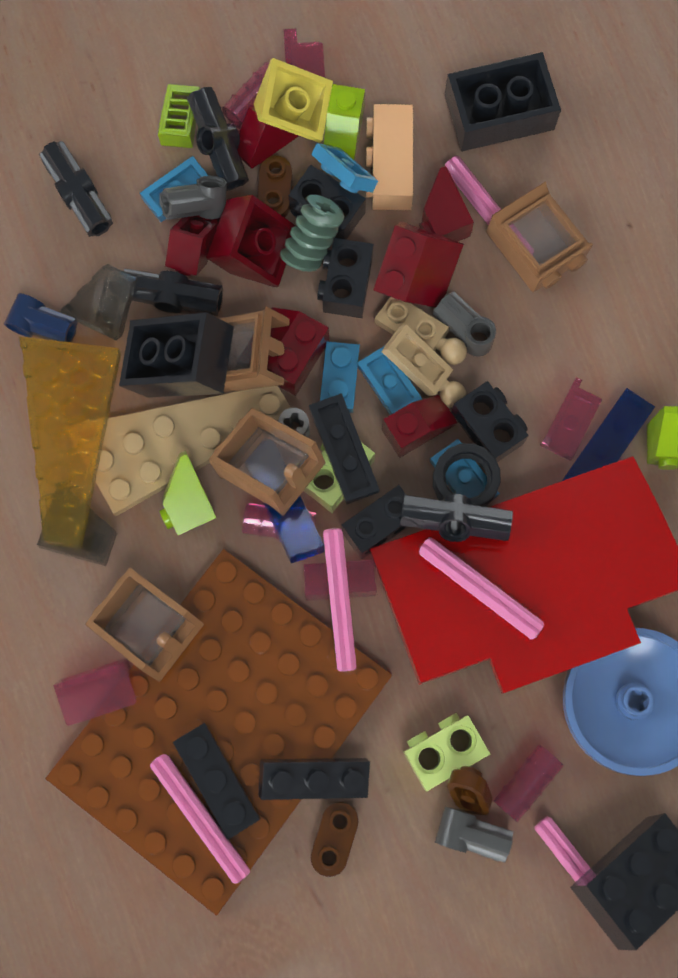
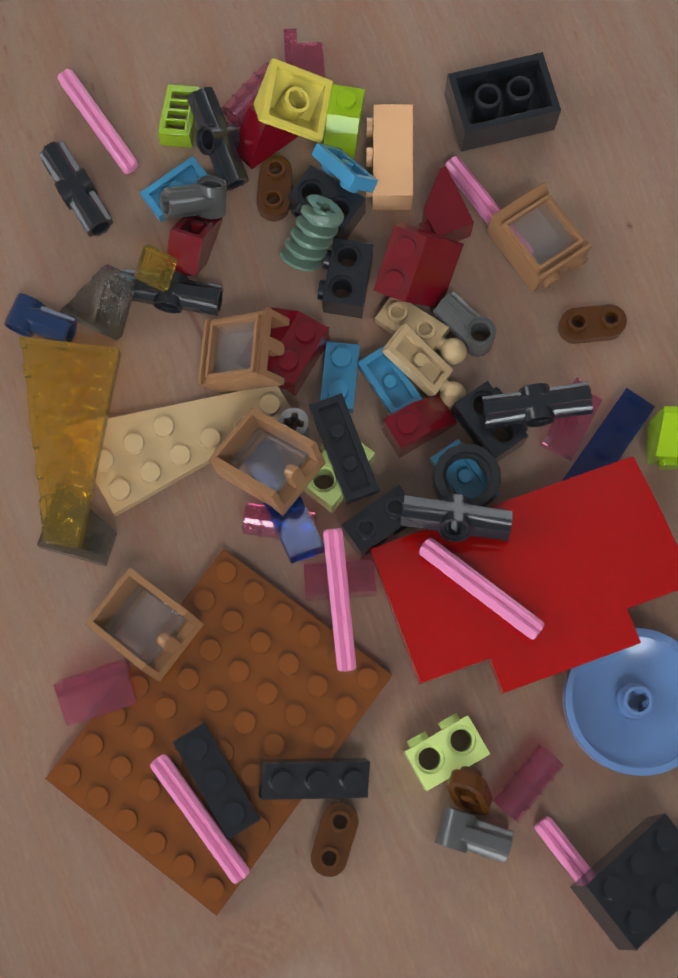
(98, 121): none -> bright pink axle
(155, 268): none -> clear yellow tile
(177, 355): black brick -> none
(185, 499): lime slope -> none
(250, 241): dark red slope -> none
(537, 405): none -> black piece
(593, 322): none -> reddish brown plate

